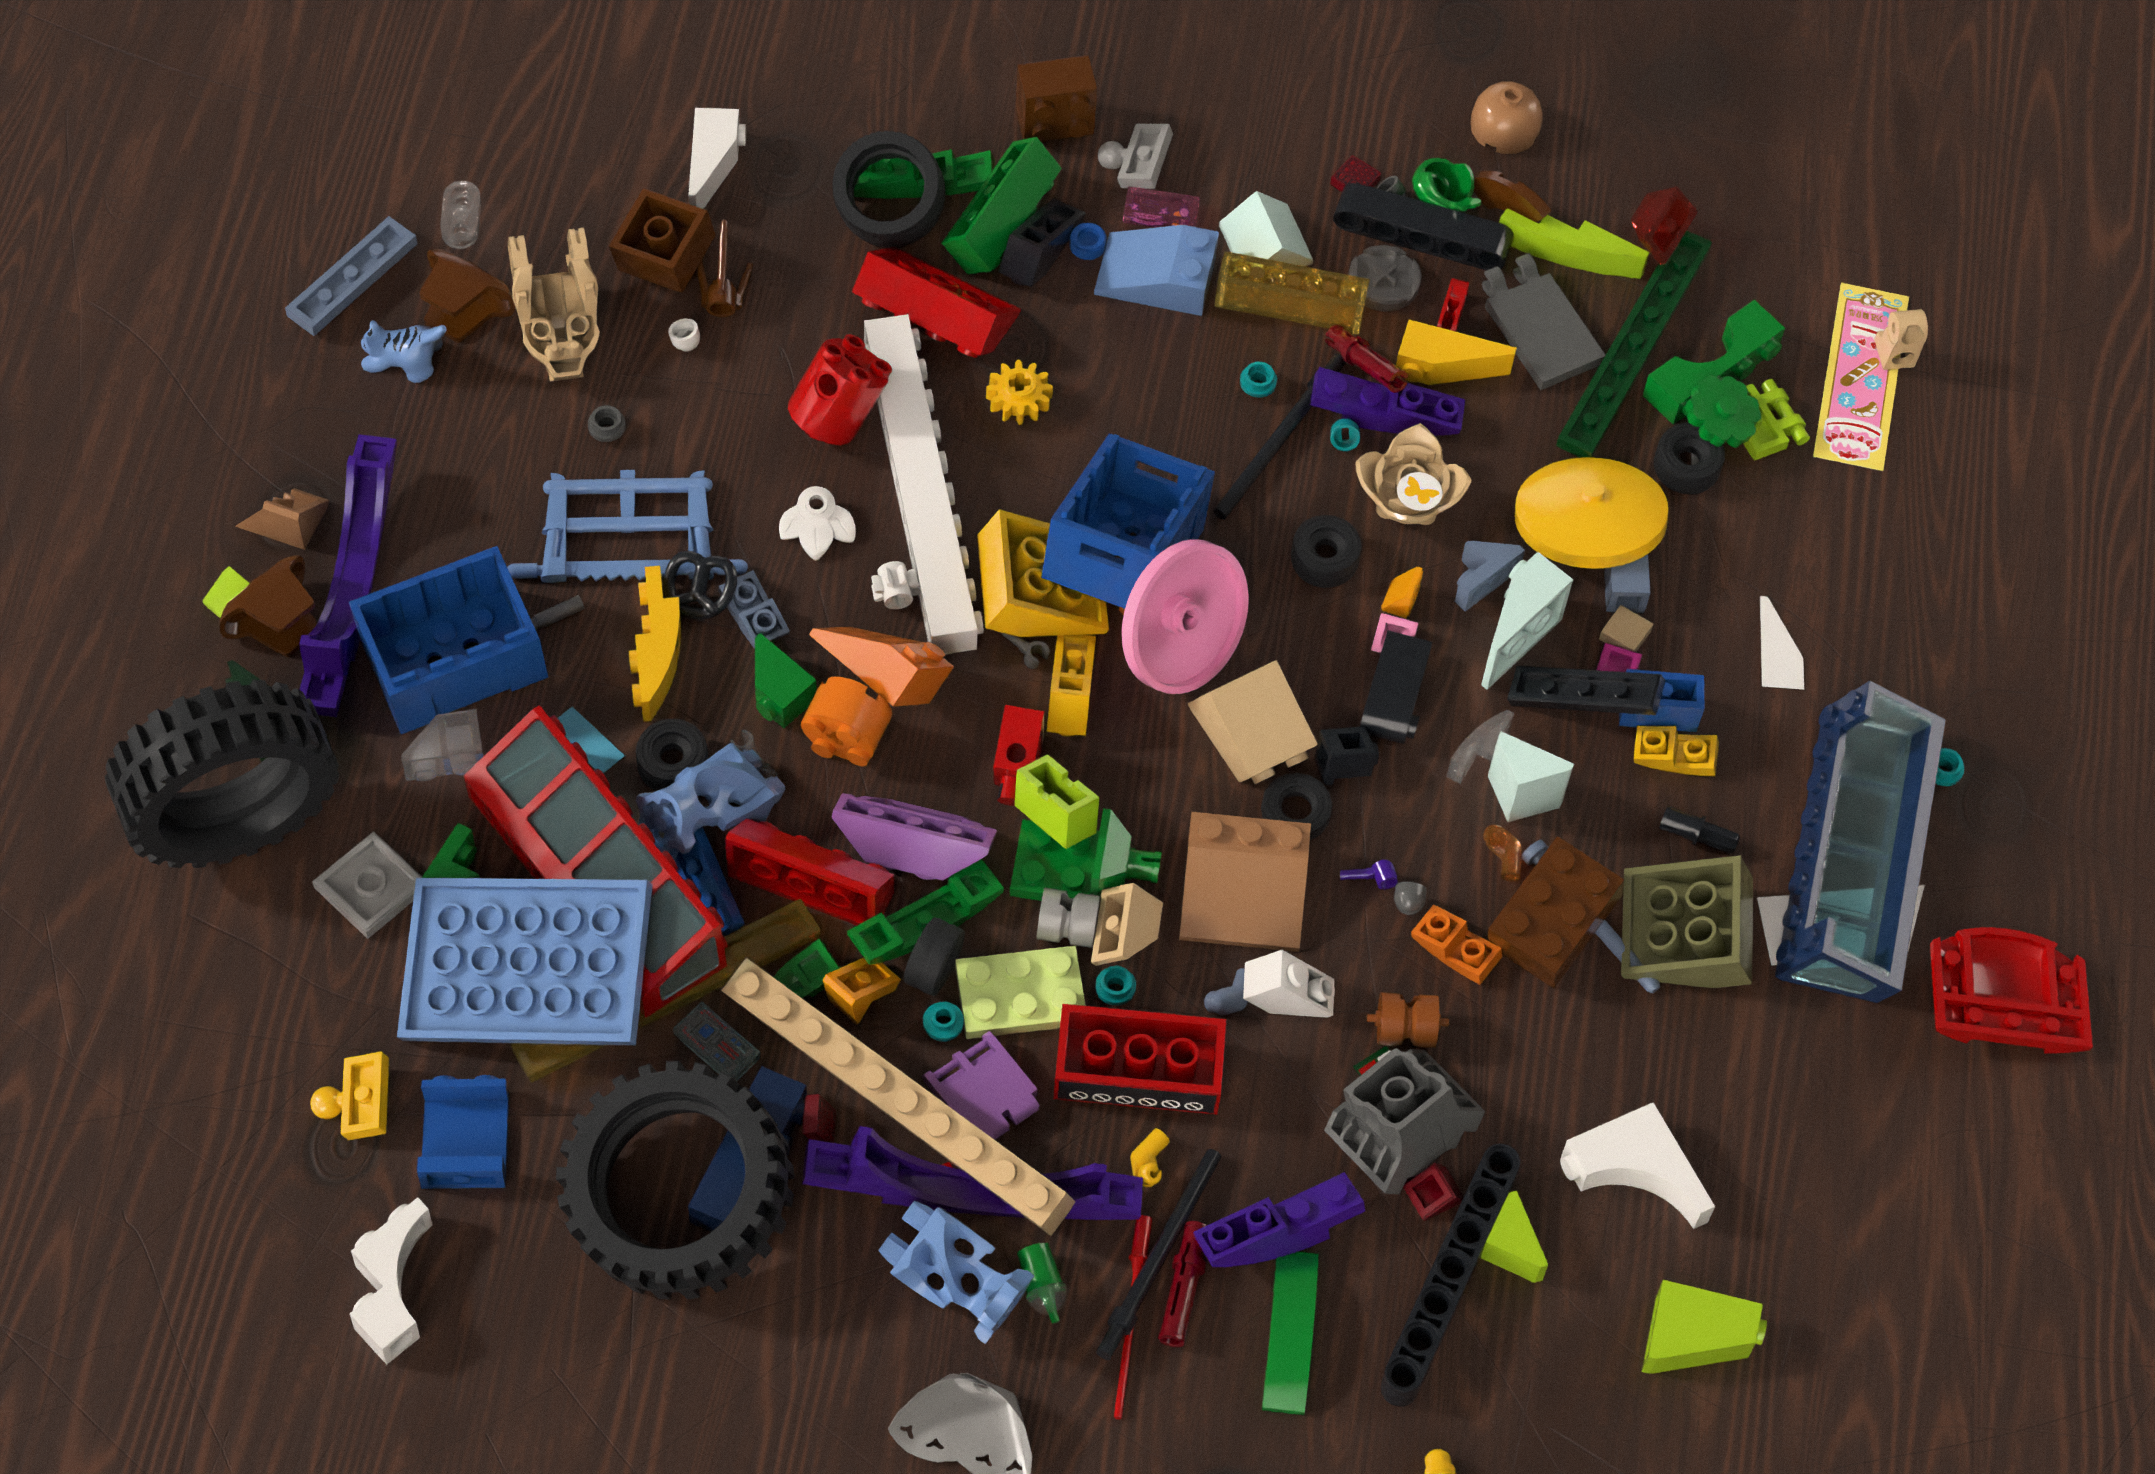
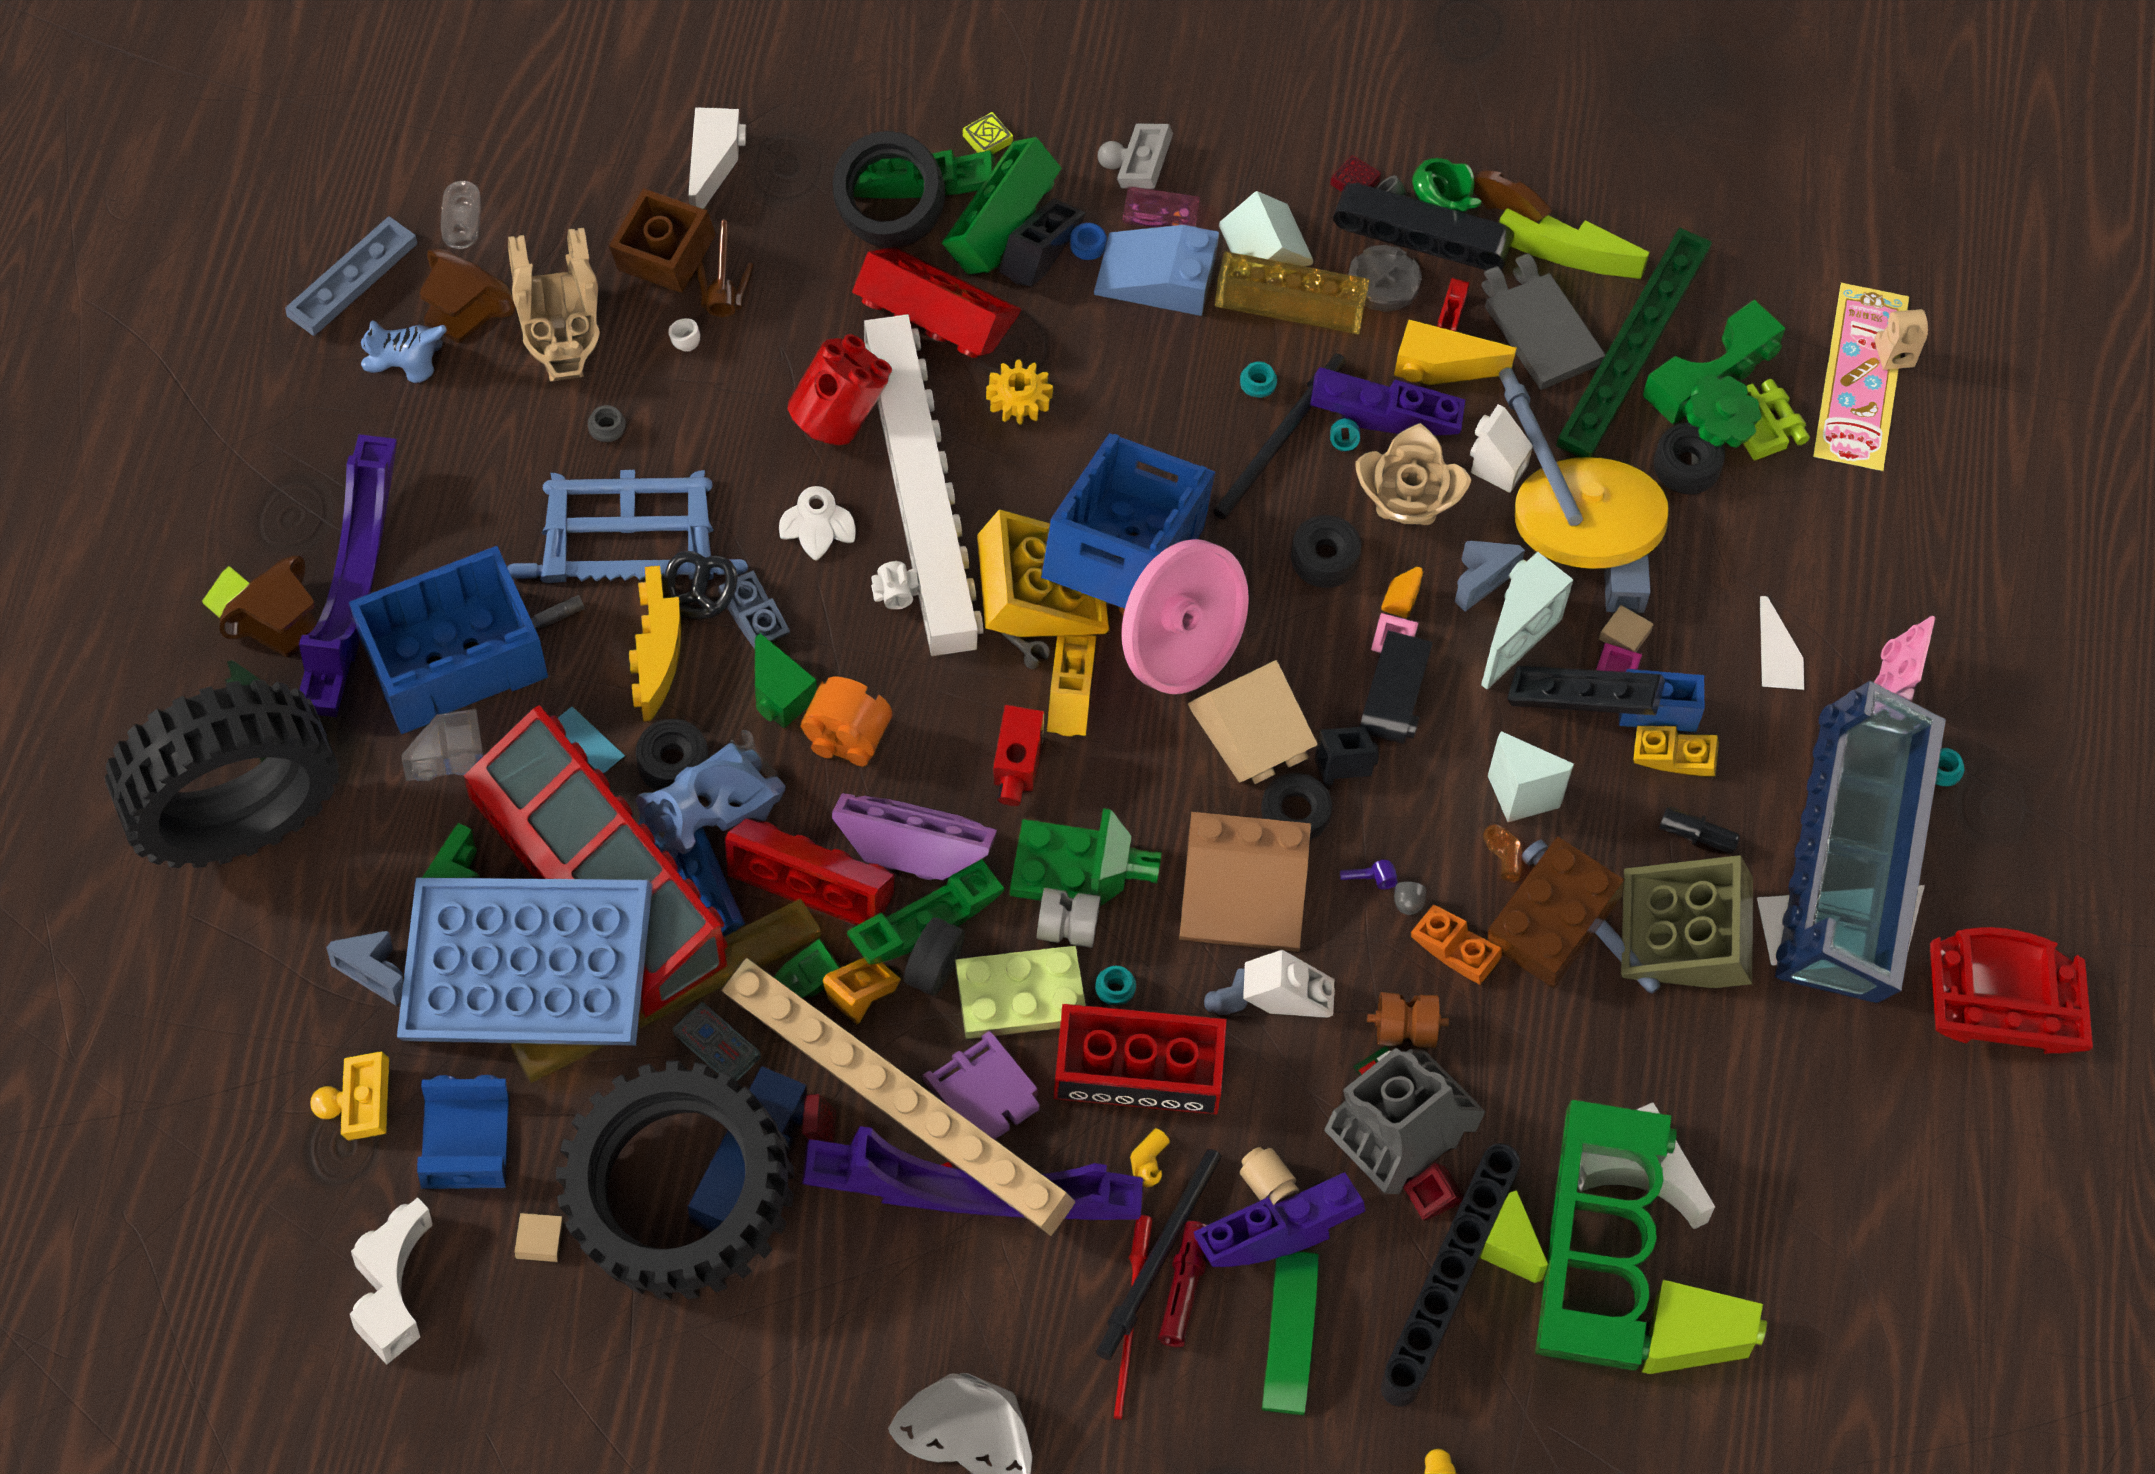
(288, 519): medium nougat slope -> none
(365, 962): none -> sand blue slope
(369, 884): light grey tile -> none
(539, 1237): none -> tan tile
(892, 666): orange slope -> none
(935, 1253): medium blue hips -> none
(939, 1031): teal plate -> none
(988, 134): none -> neon yellow tile
(1046, 1290): green piece -> none
(1055, 802): lime brick -> none
(1056, 98): reddish brown brick -> none
(1125, 923): tan slope -> none
(1268, 1175): none -> tan brick
(1358, 352): dark red pin -> none
(1419, 491): white sticker -> none
(1479, 742): clear slope -> none
(1500, 450): none -> white slope
(1507, 117): medium nougat cylinder -> none
(1519, 400): none -> sand blue bar
(1619, 1134): none -> green fence
(1663, 221): clear red slope -> none
(1905, 659): none -> bright pink hinge

